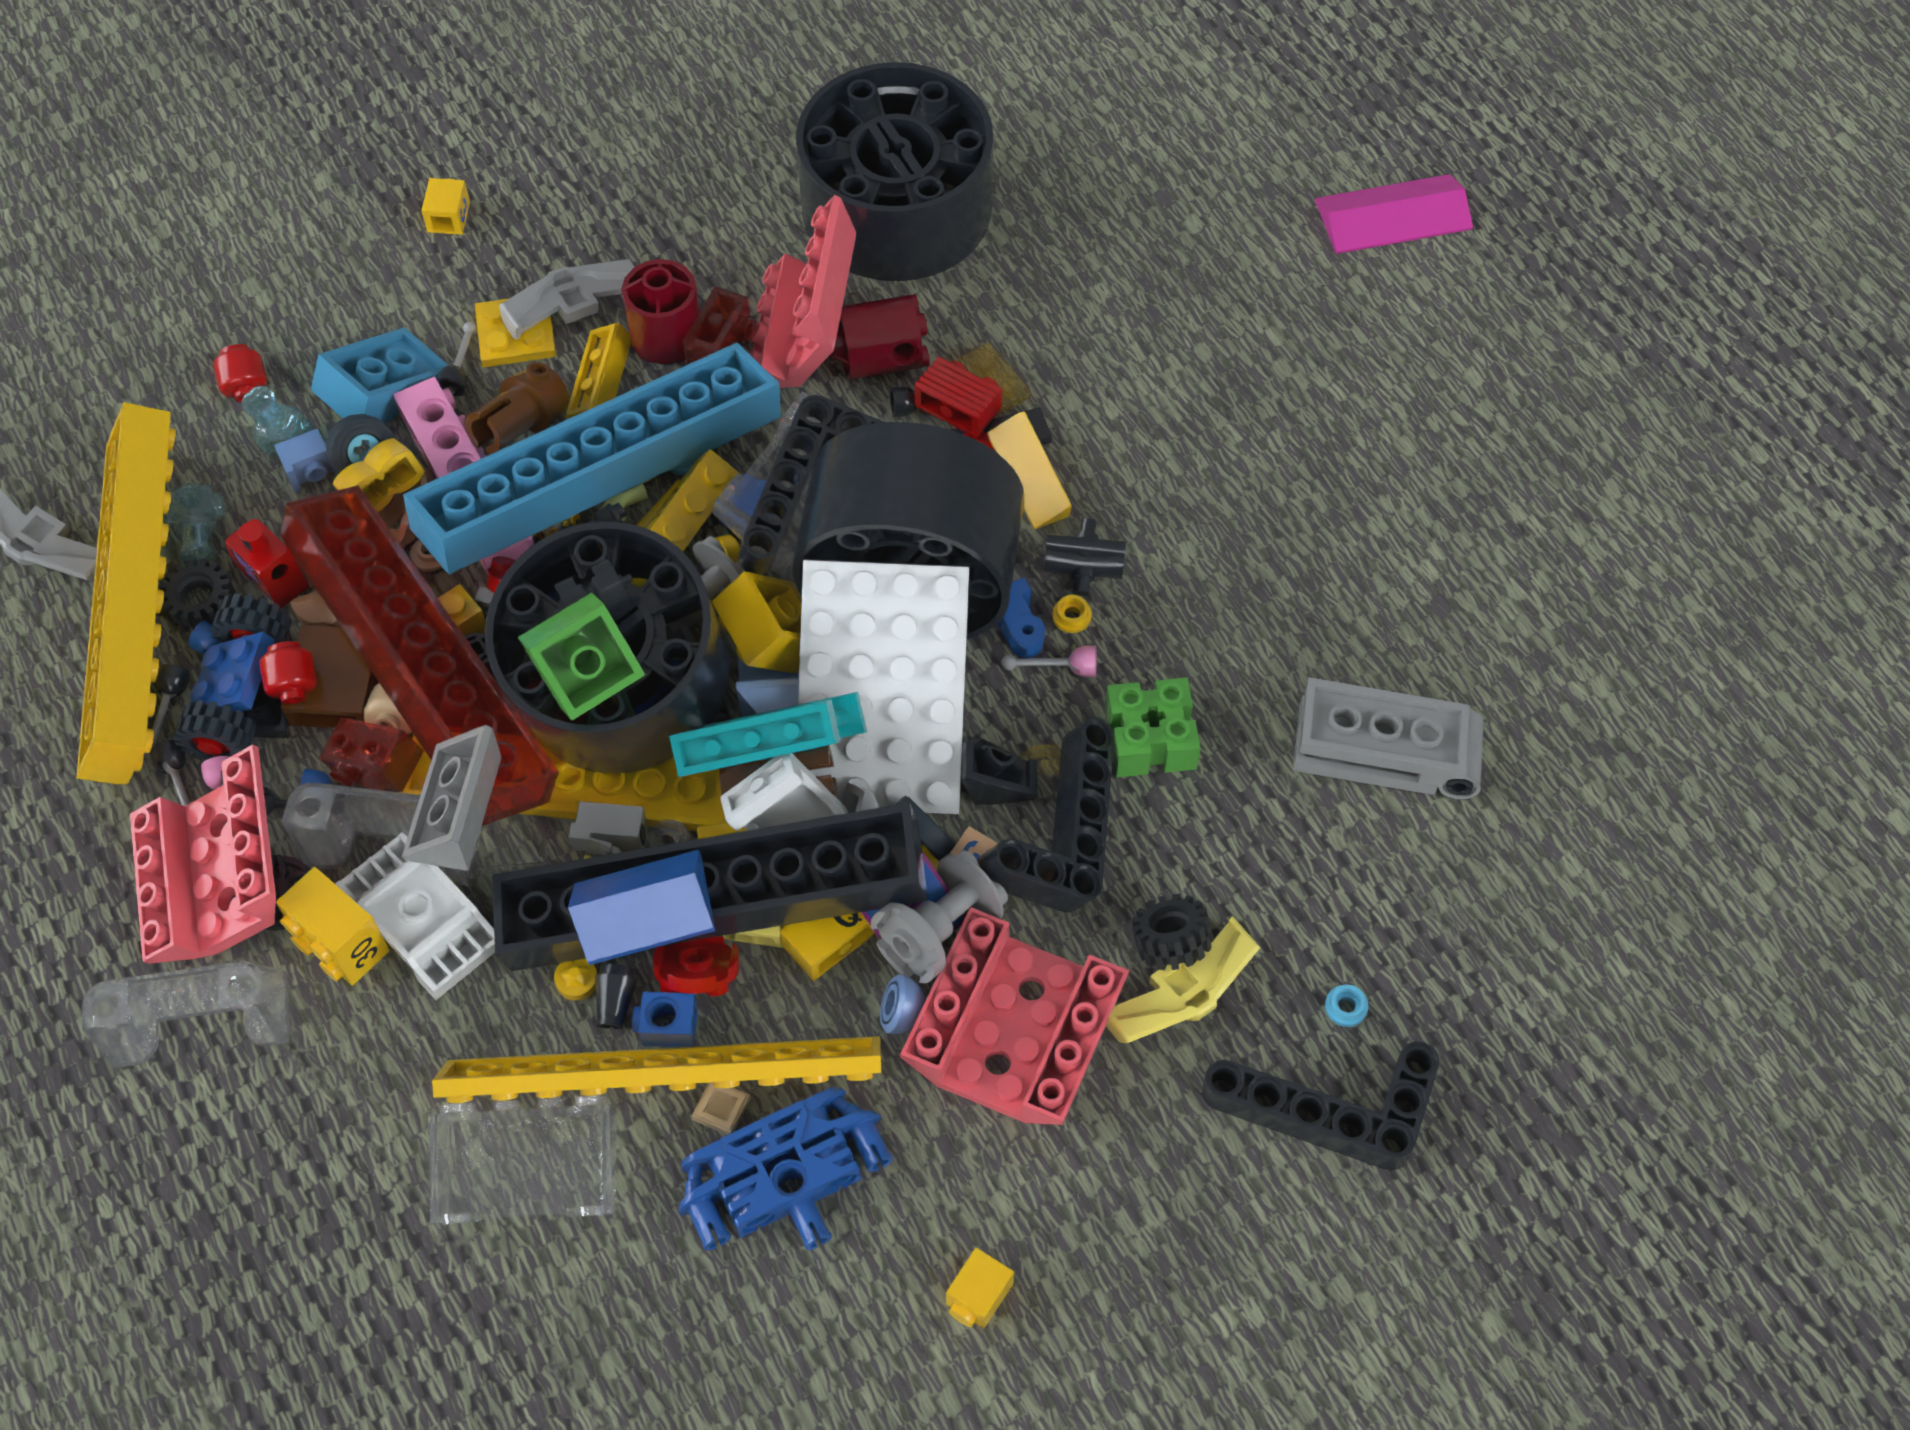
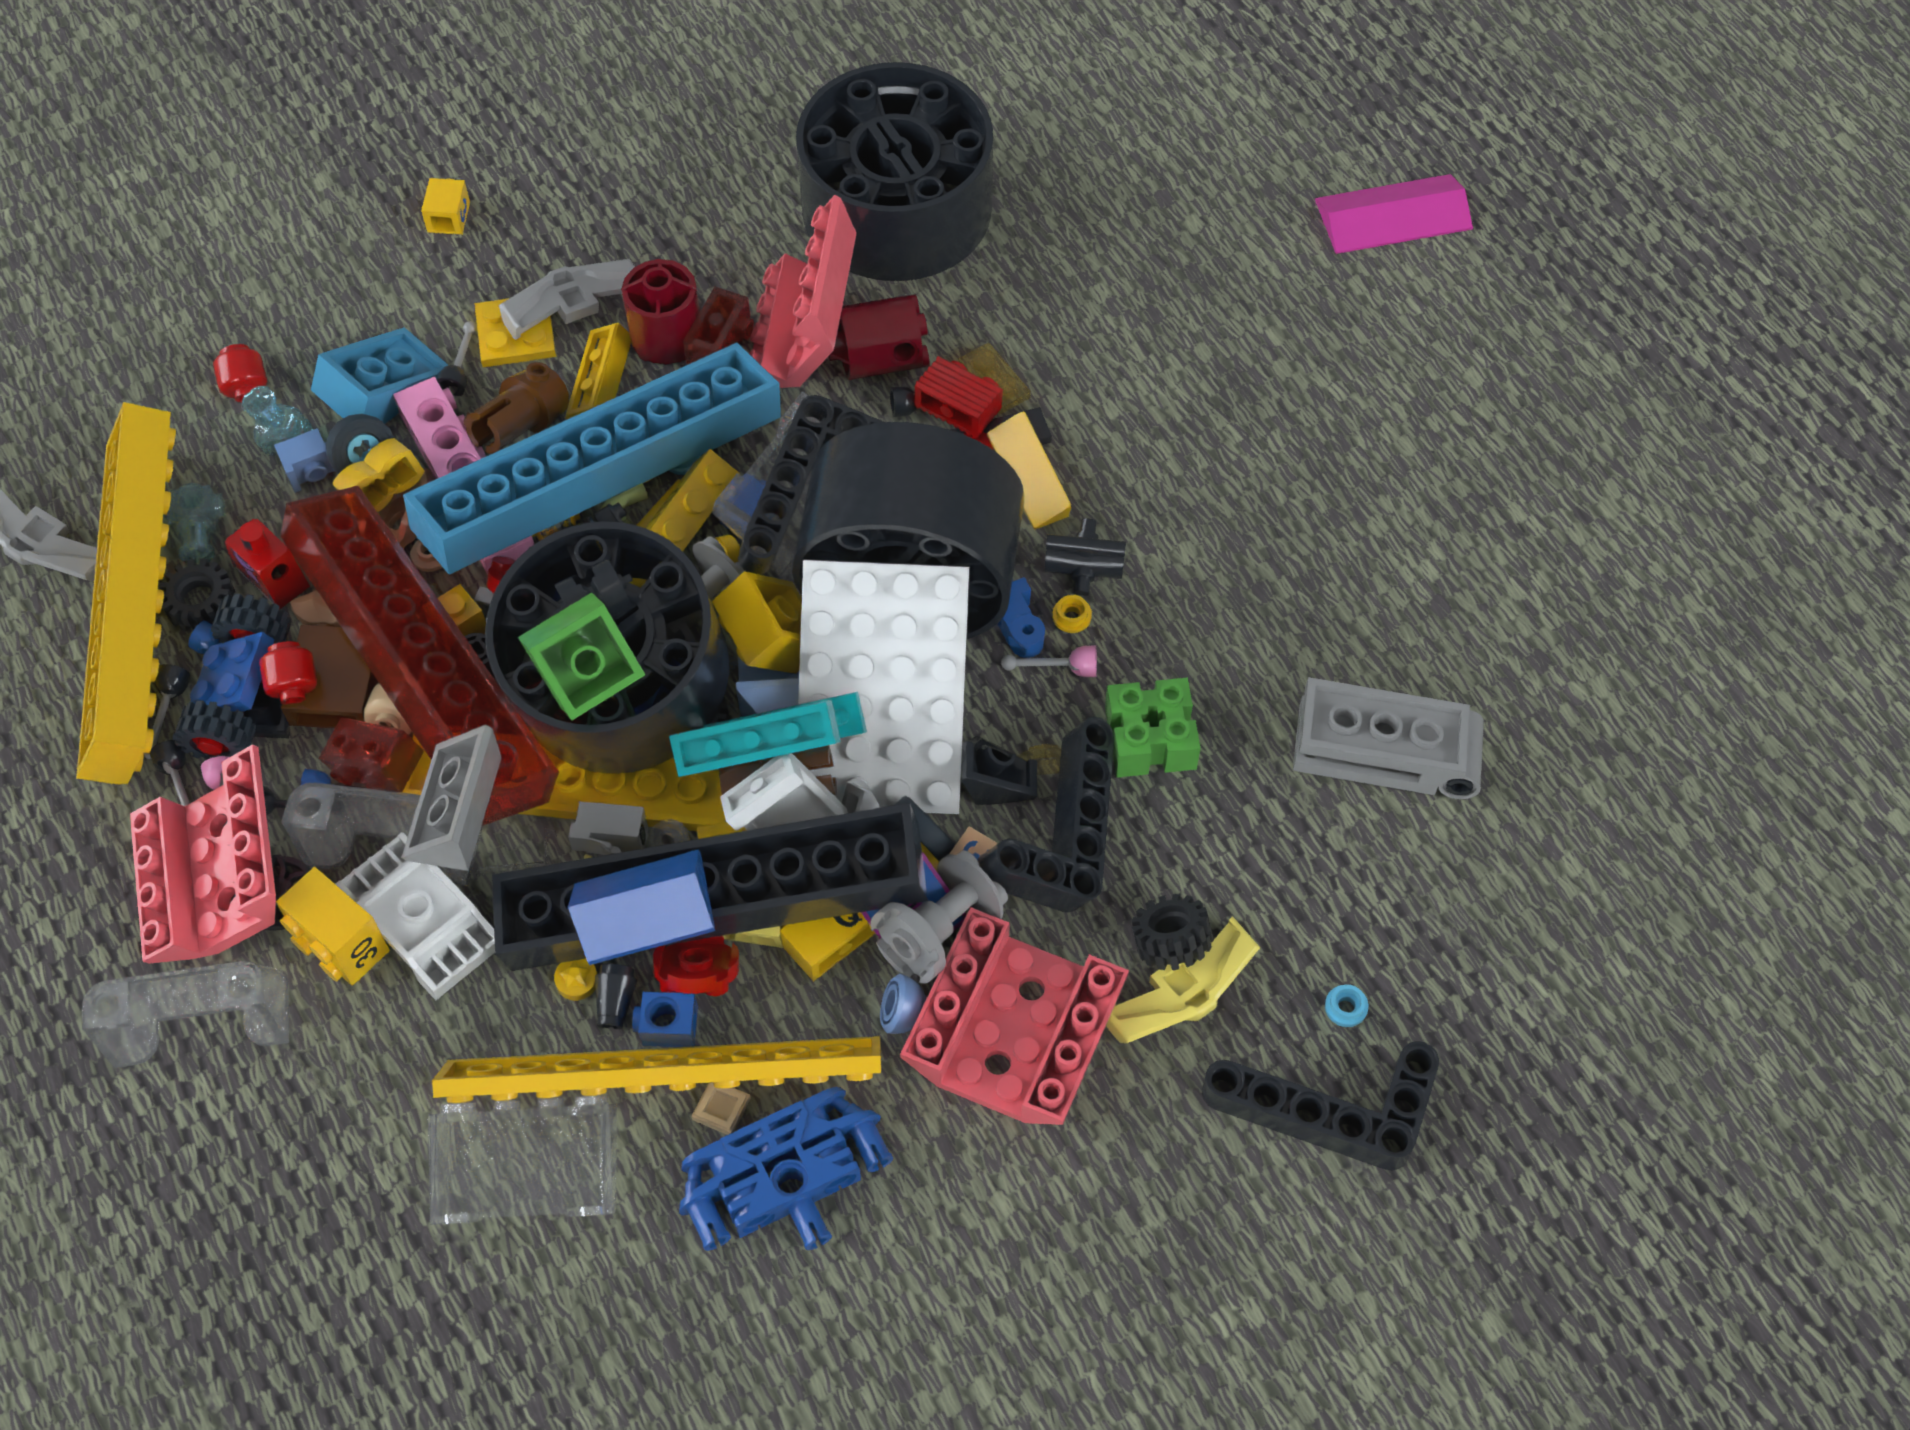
(978, 1289): yellow brick -> none

